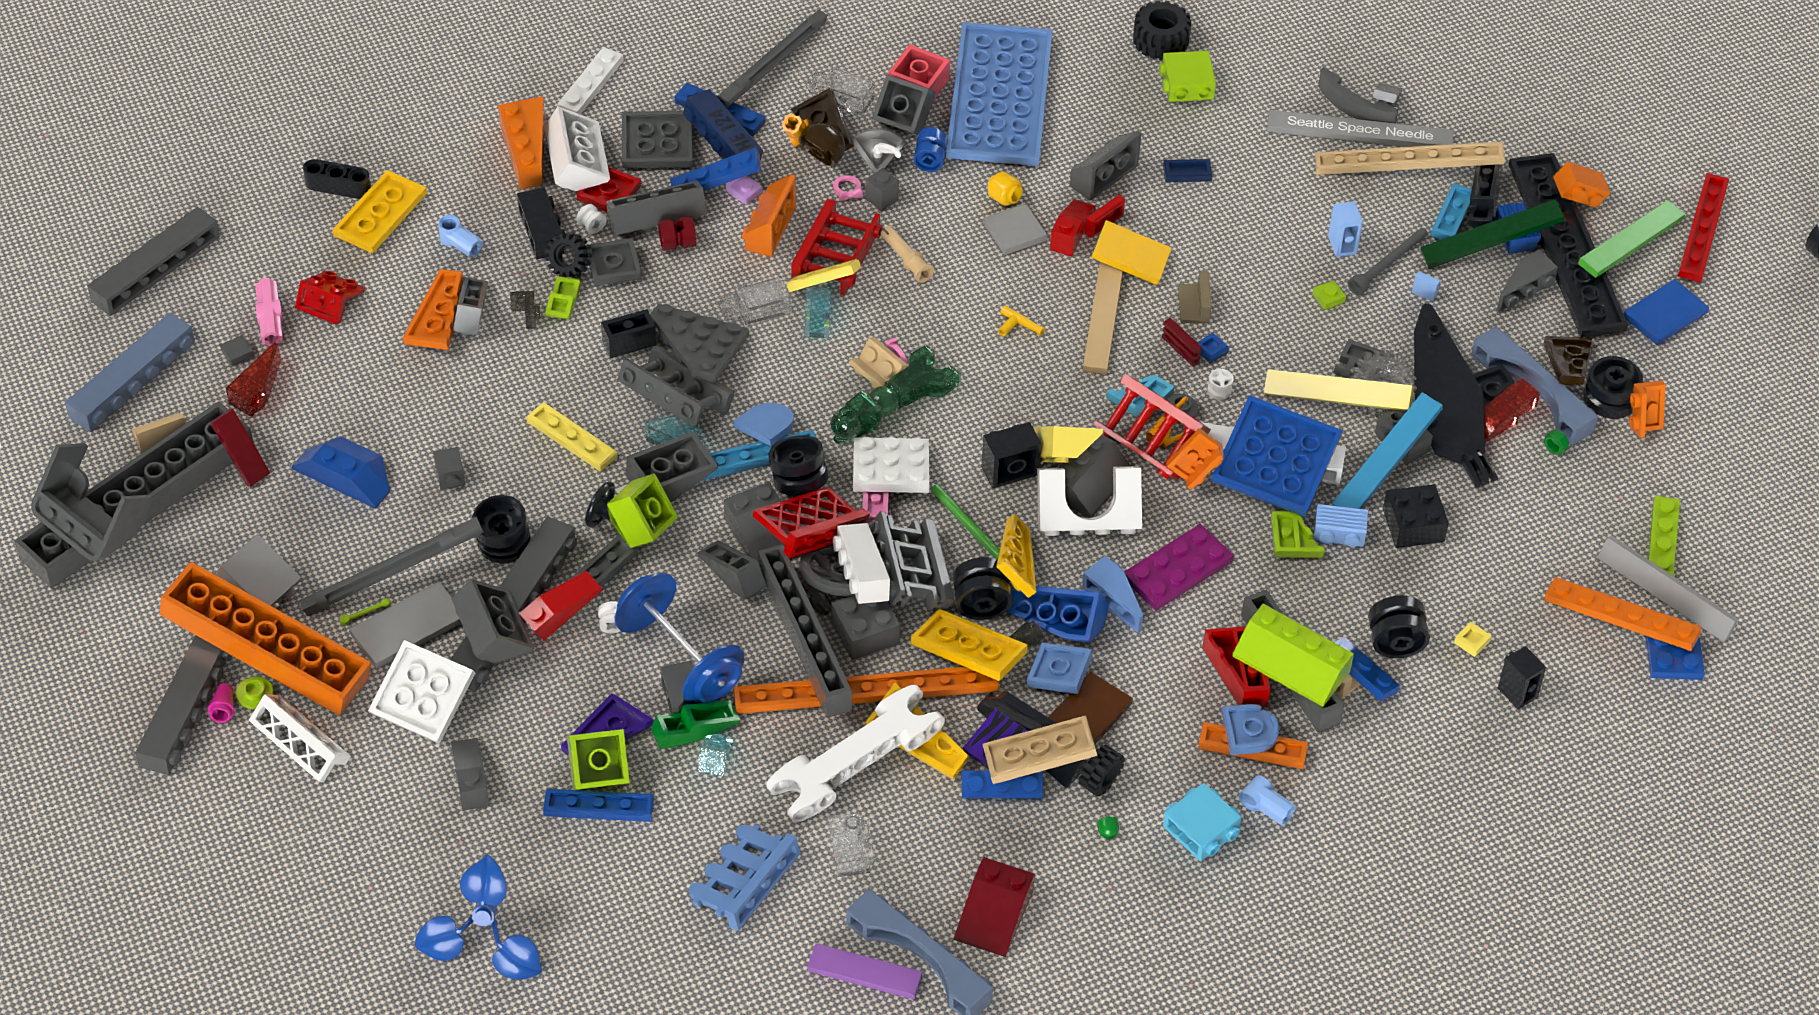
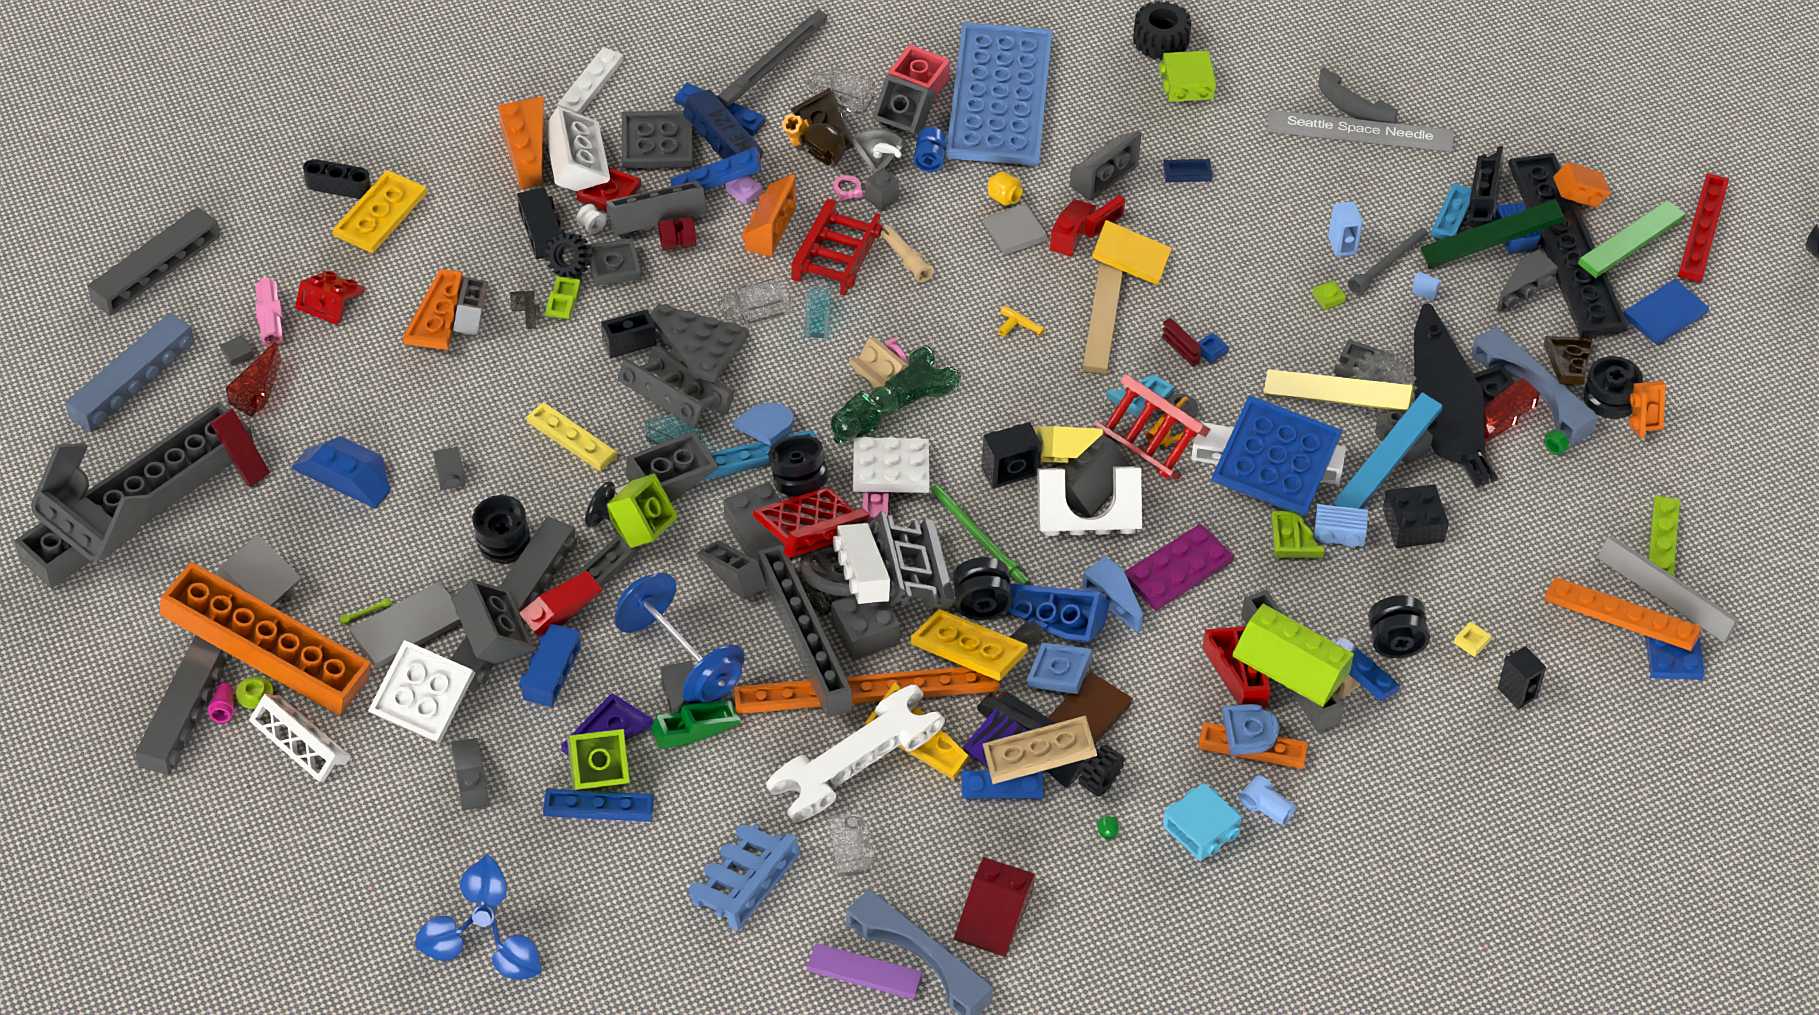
(153, 432): tan panel -> none
(391, 566): dark grey piece -> none
(455, 235): light blue piece -> none
(550, 665): none -> blue brick
(607, 612): white wheel -> none
(714, 754): clear light blue bracket -> none
(823, 275): light yellow tile -> none
(1016, 556): yellow wing -> none
(1195, 300): dark tan panel -> none
(1196, 458): orange bracket -> none
(1224, 379): white wheel -> none
(1387, 93): tile -> none
(1409, 158): tan tile -> none

